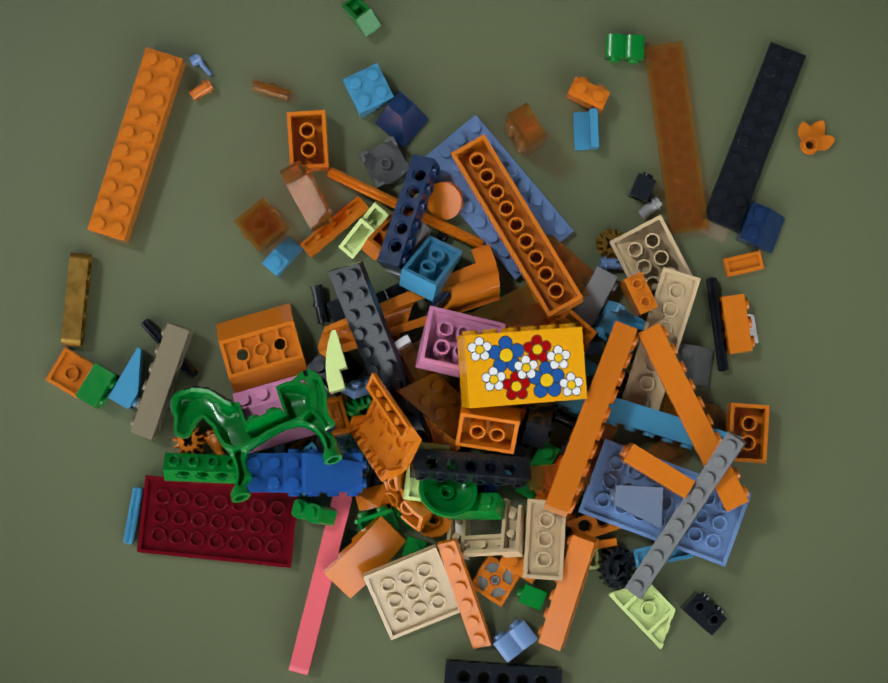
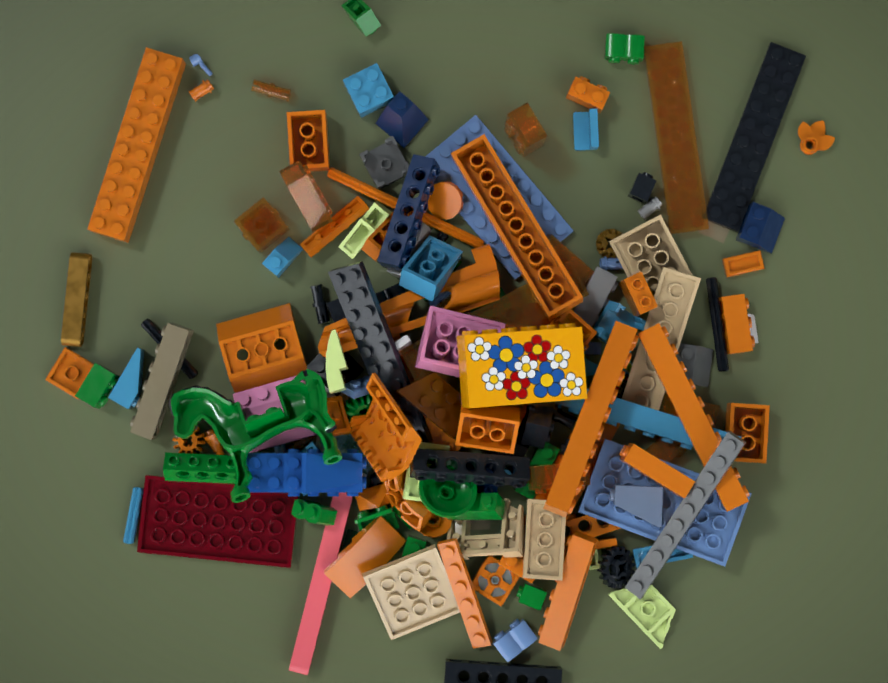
(703, 612): black brick -> none

